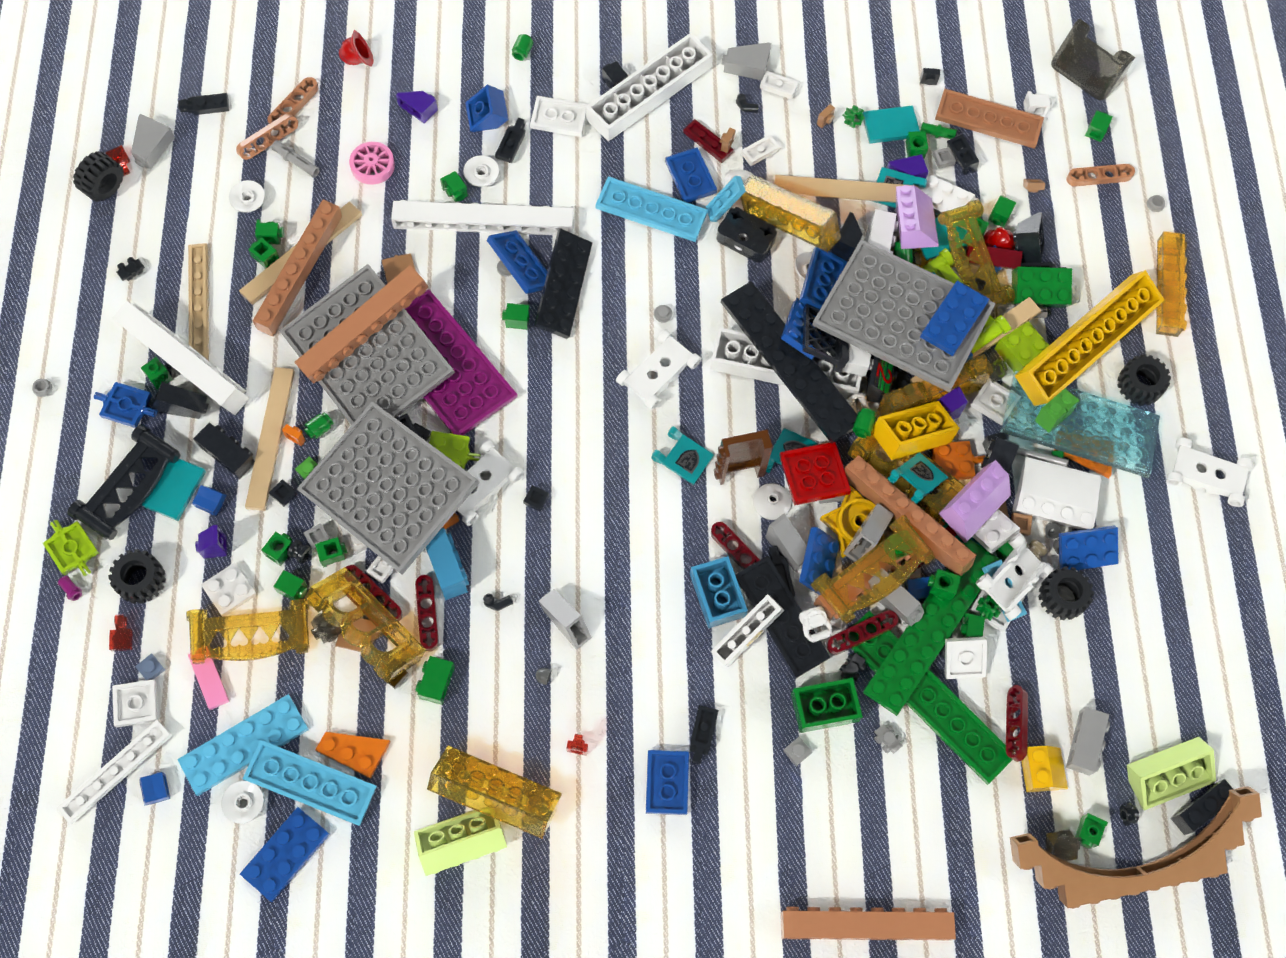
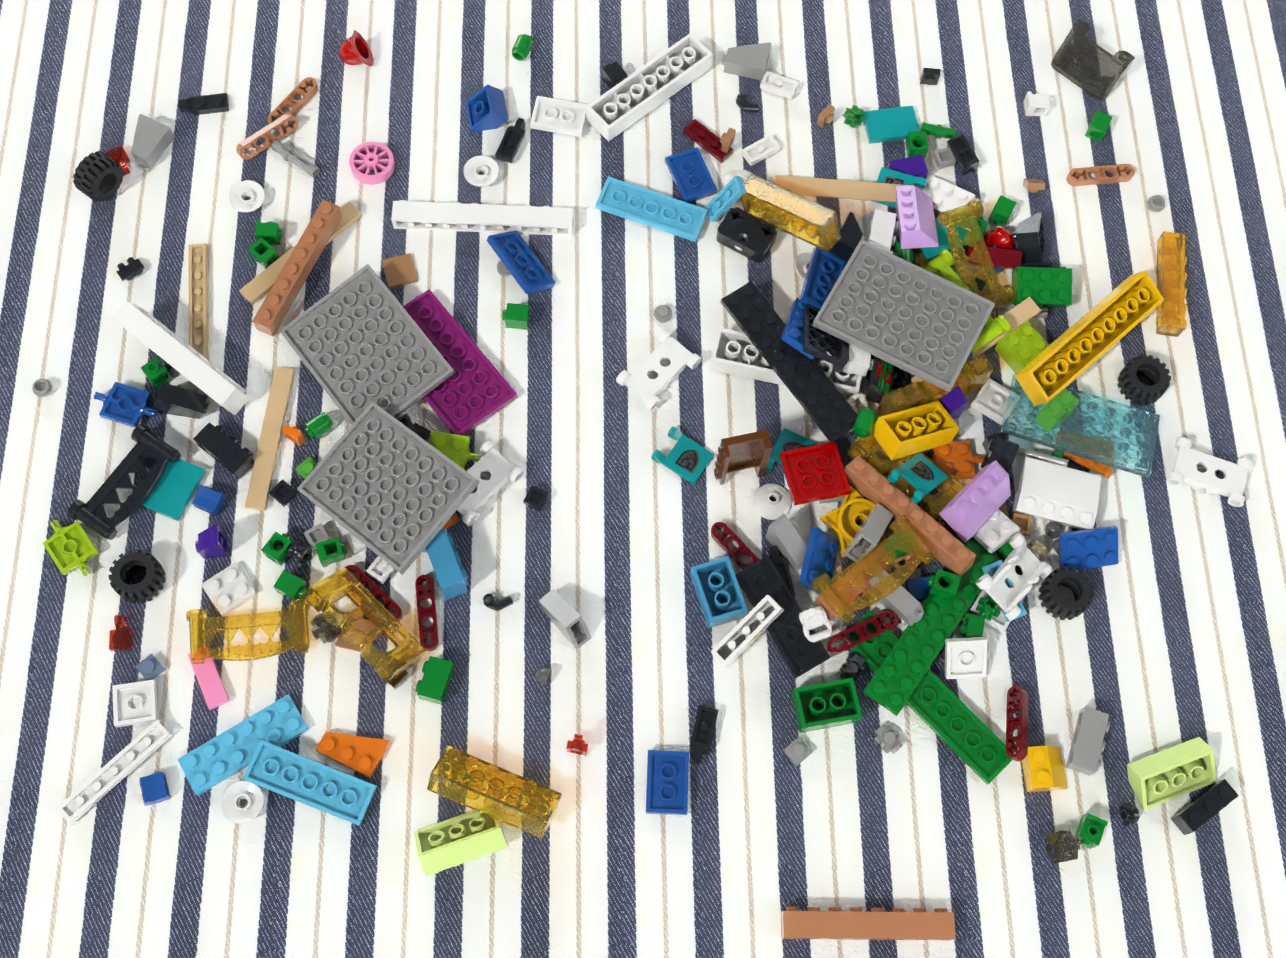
(72, 591): magenta pin -> none
(284, 854): blue plate -> none
(361, 324): nougat brick -> none
(418, 104): dark purple slope -> none
(454, 186): green brick -> none
(563, 284): black plate -> none
(954, 318): blue plate -> none
(989, 118): nougat plate -> none
(999, 369): clear smoke plate -> none
(1196, 860): medium nougat arch -> none

